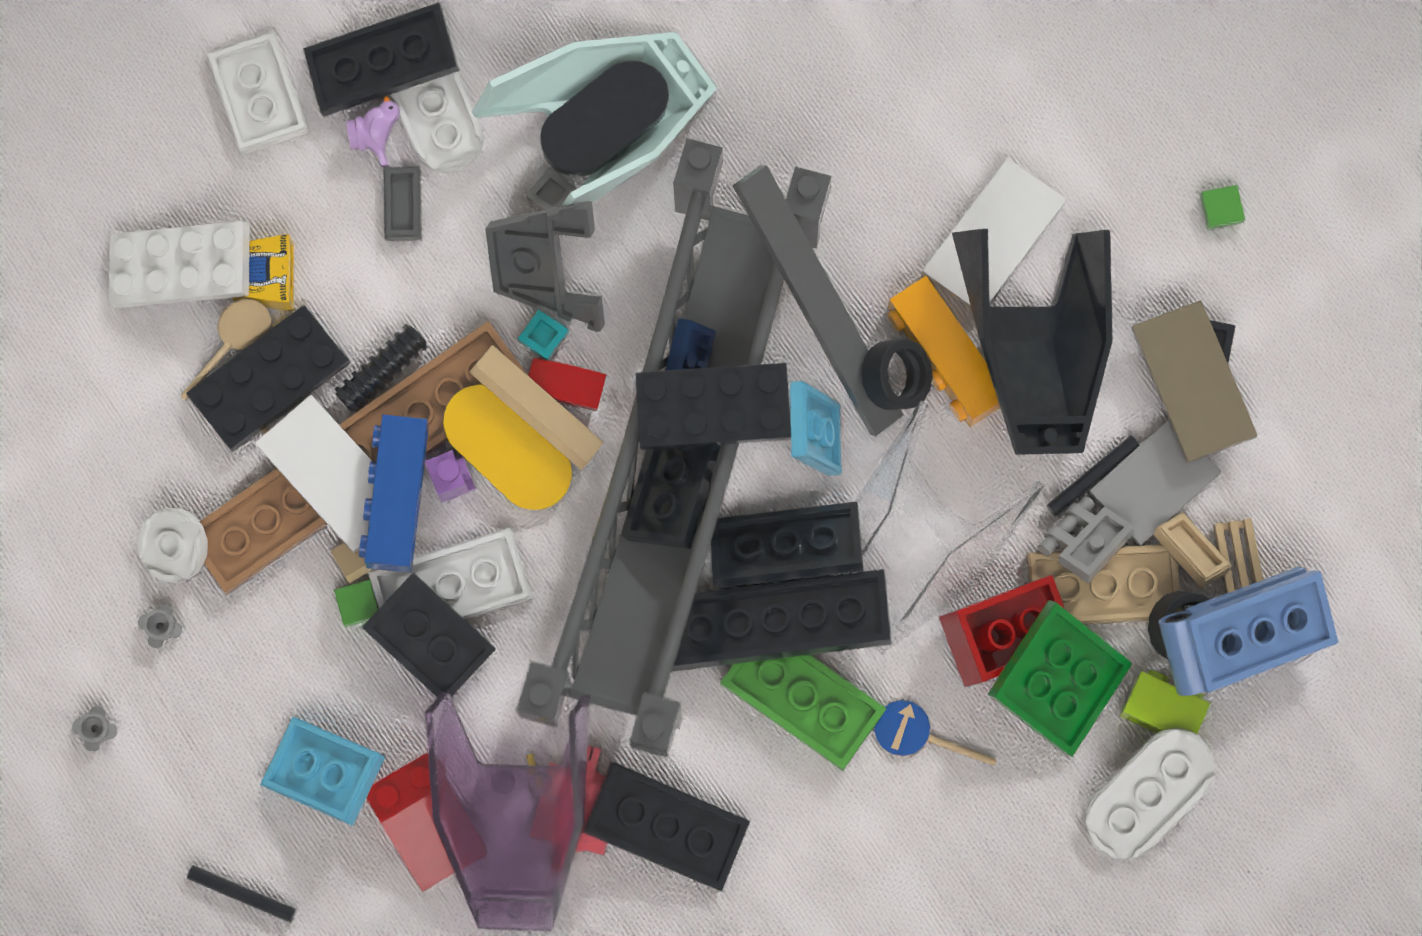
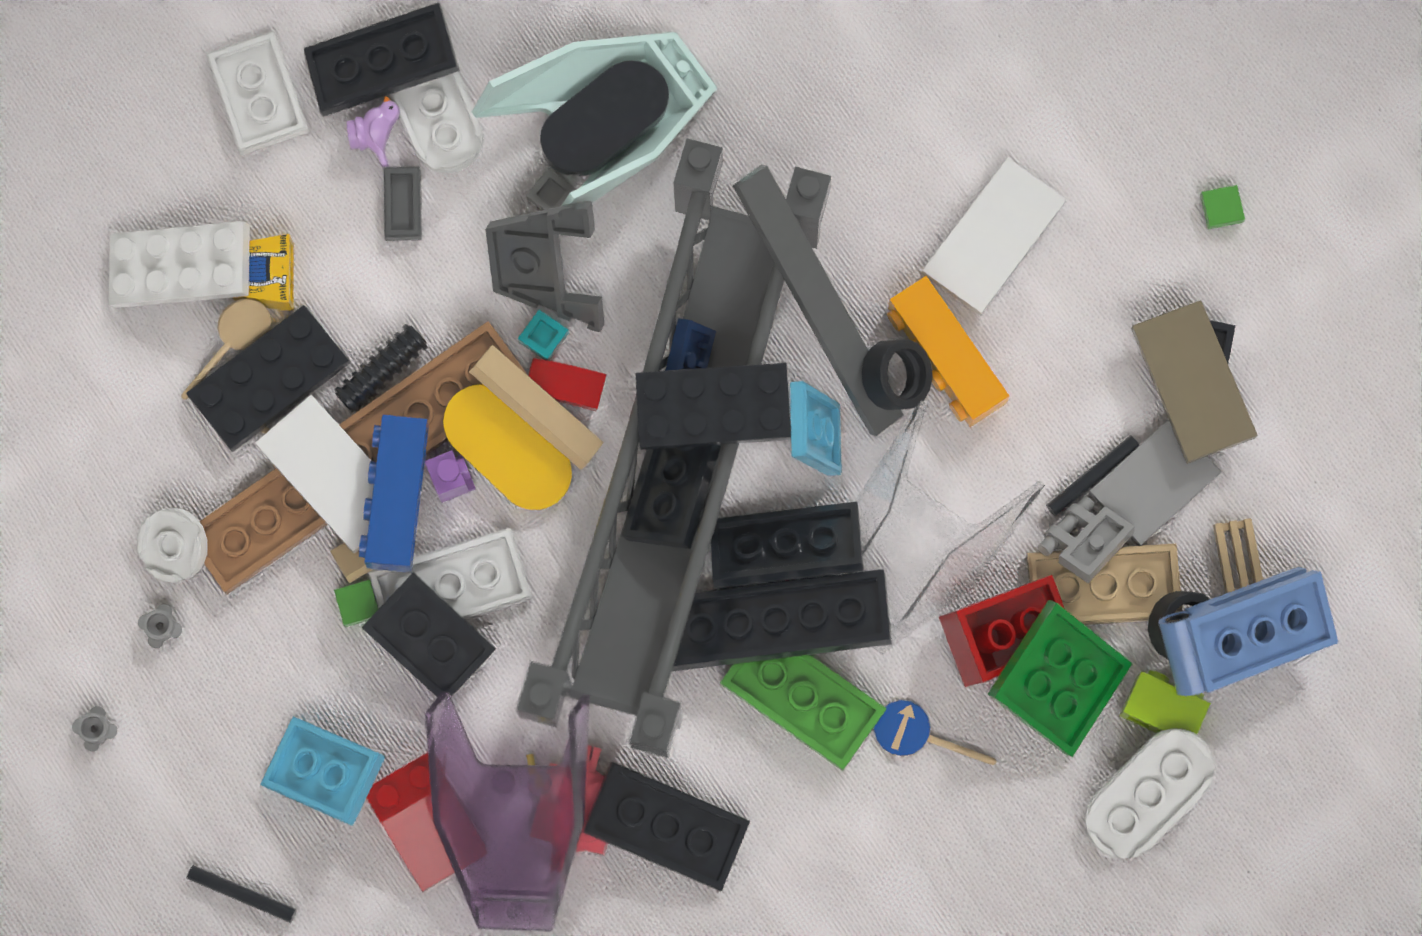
(1046, 358): black windscreen -> none
(1192, 550): tan tile -> none

